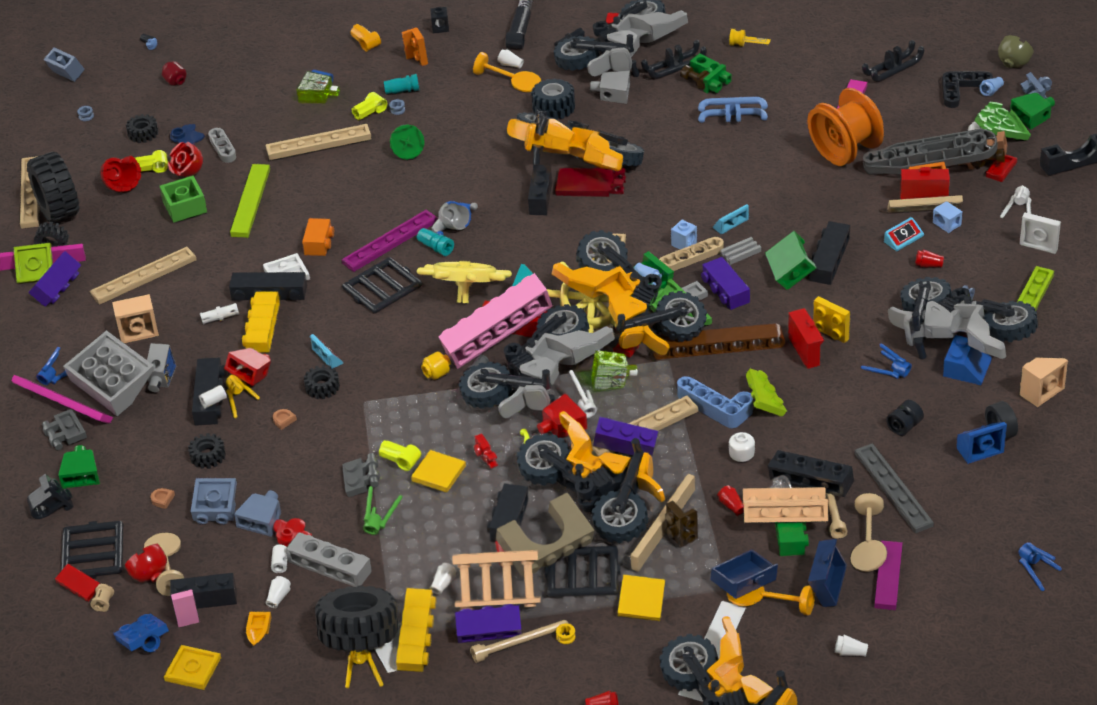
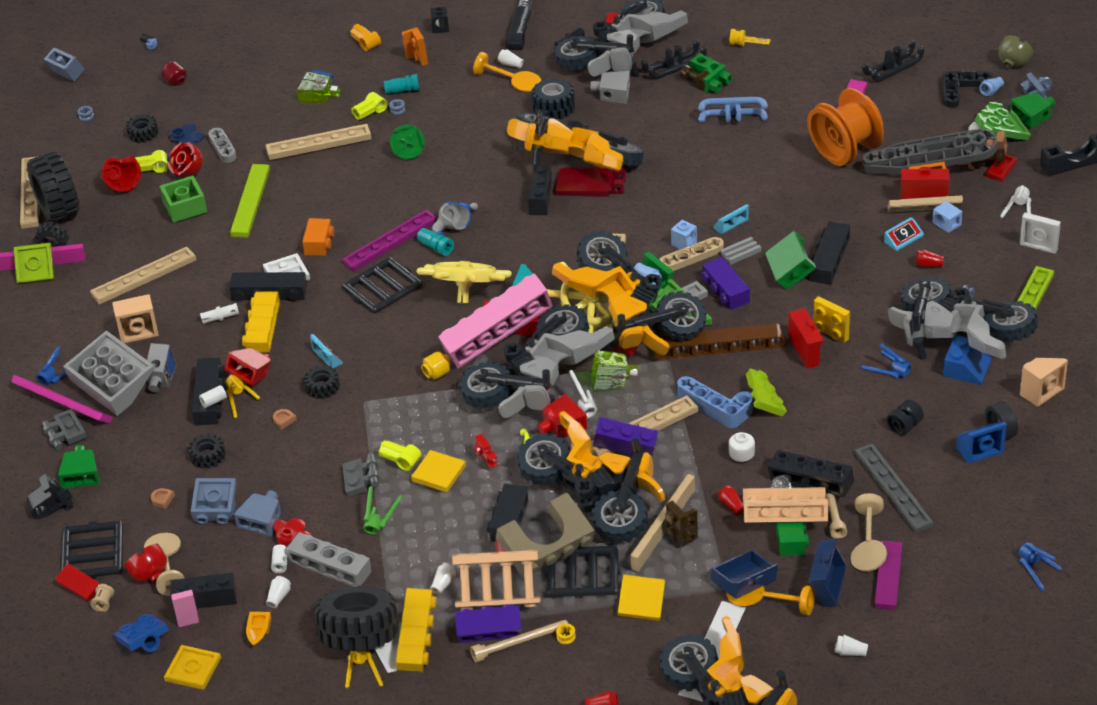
(55, 279): dark purple brick -> none

